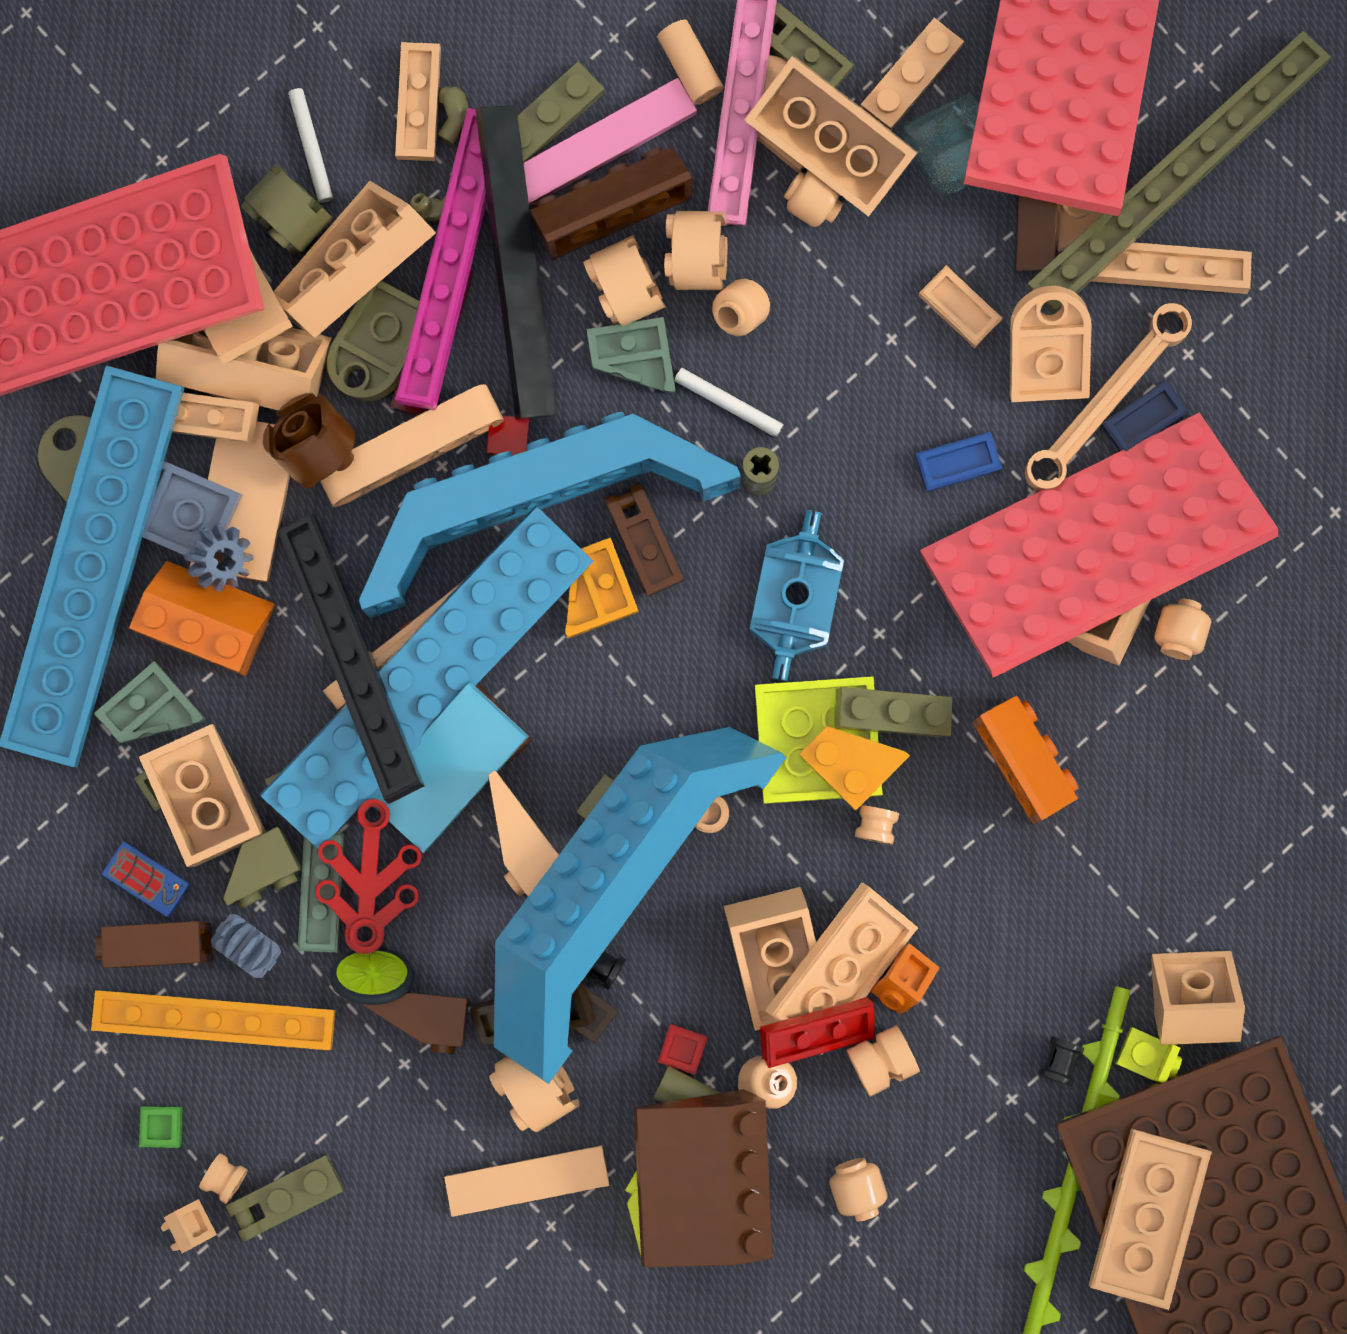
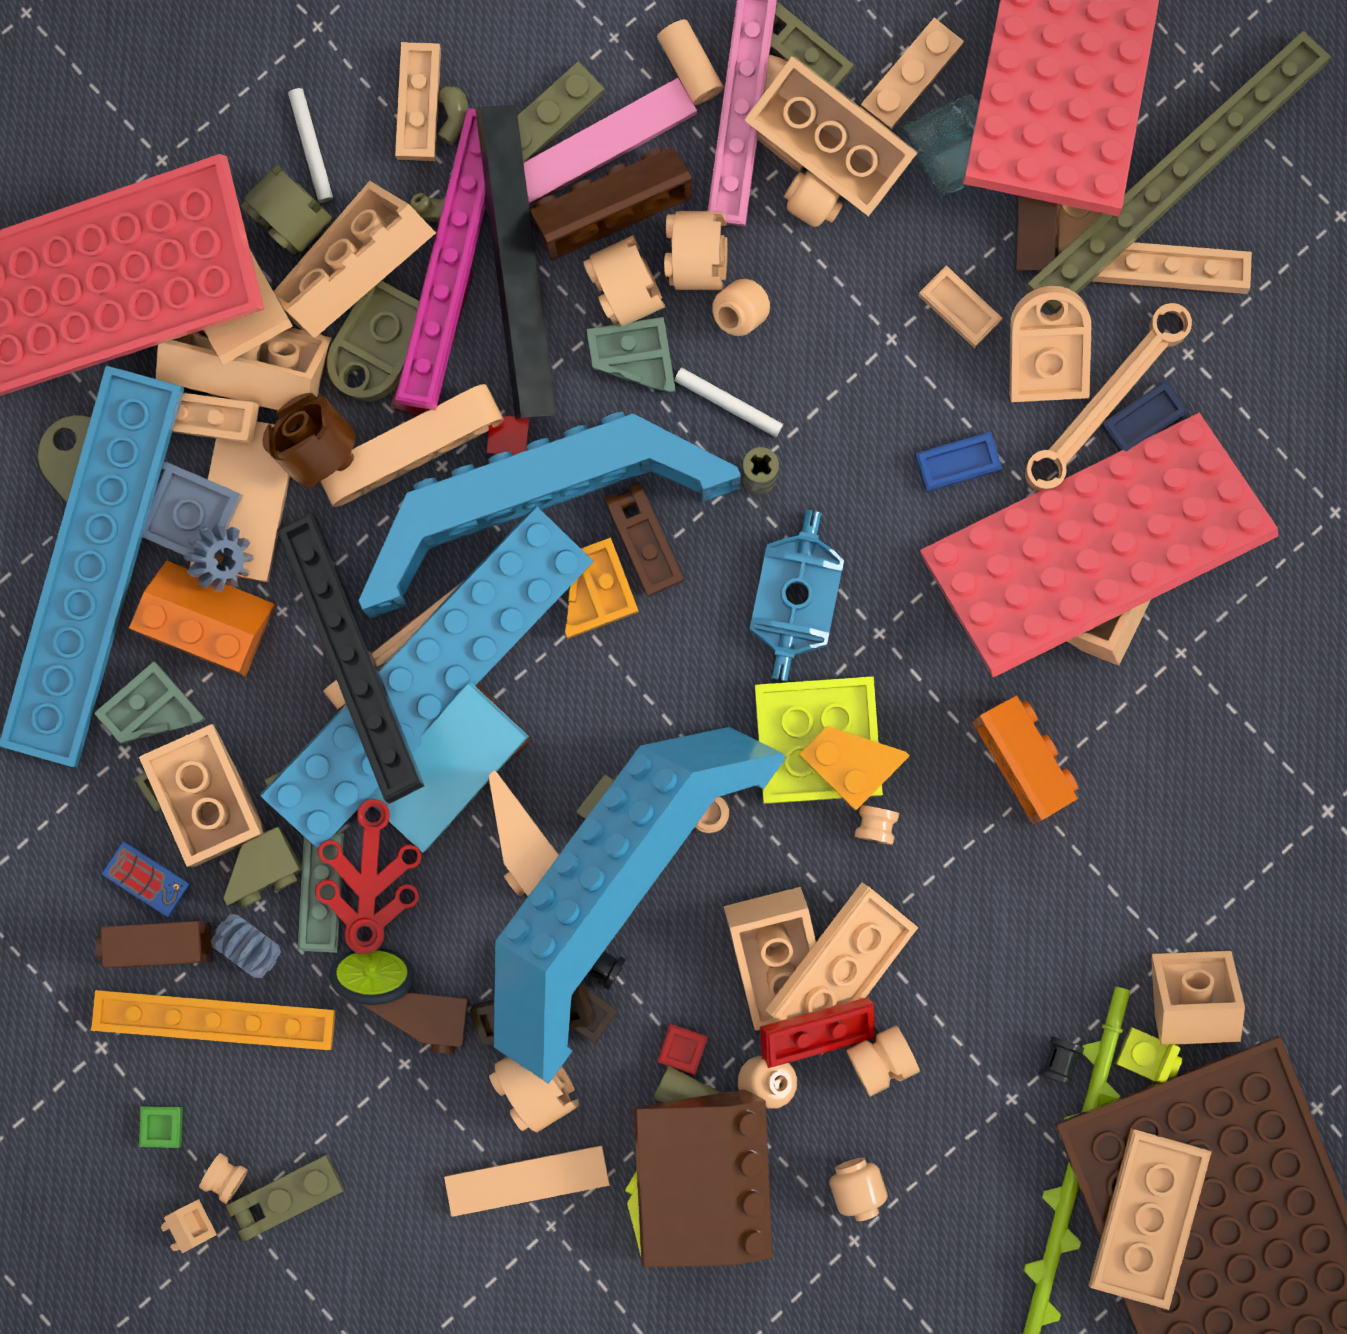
(893, 712): olive plate -> none
(906, 980): orange bracket -> none
(1182, 629): light nougat head -> none

